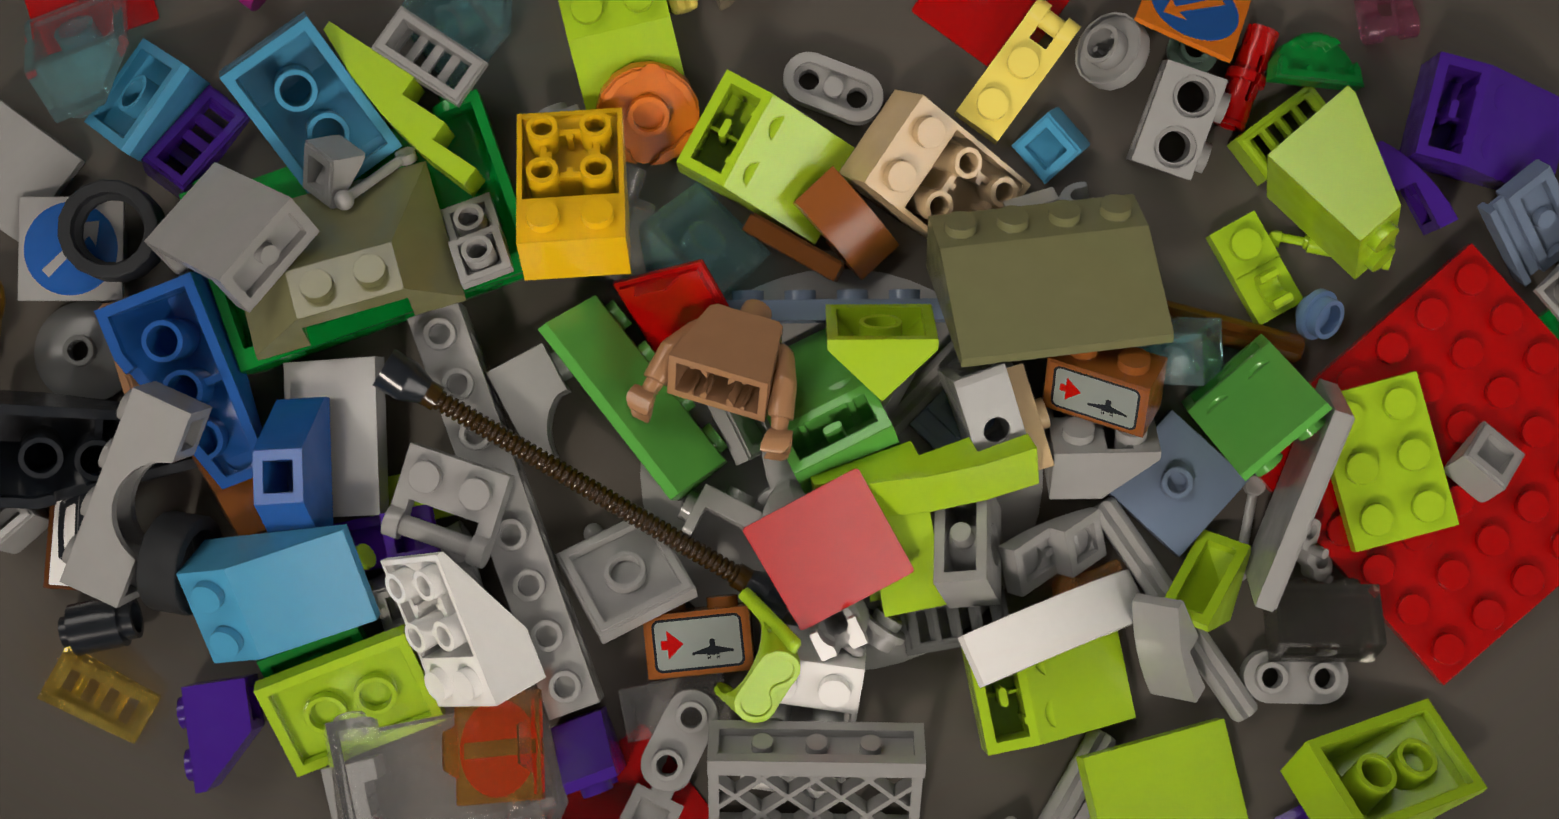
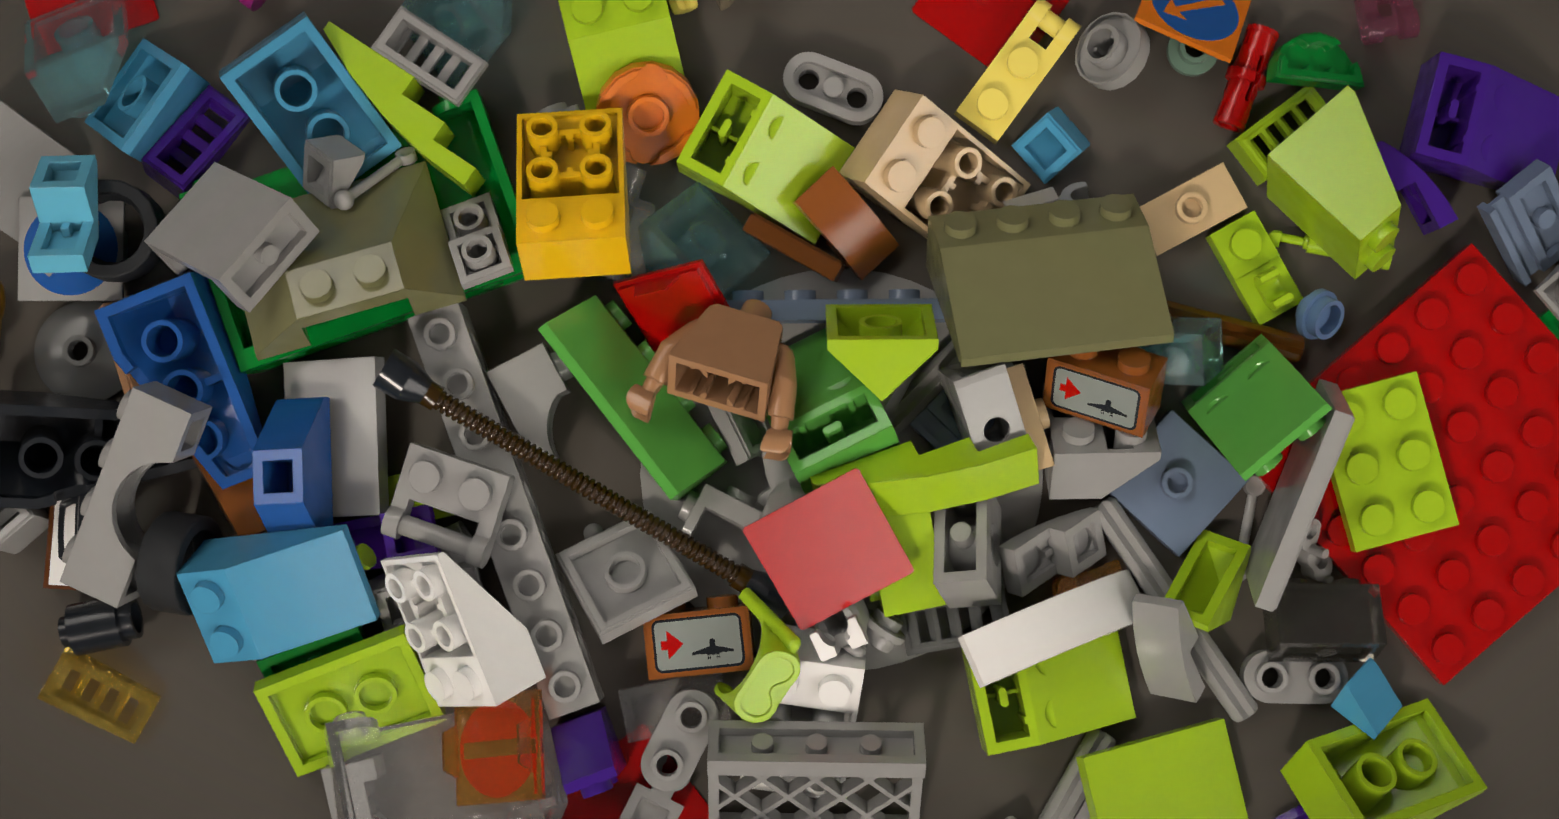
(67, 209): none -> medium azure slope
(220, 726): dark purple slope -> none
(1165, 115): light grey brick -> none
(1192, 208): none -> tan plate
(1368, 700): none -> dark azure slope
(1484, 463): light grey slope -> none

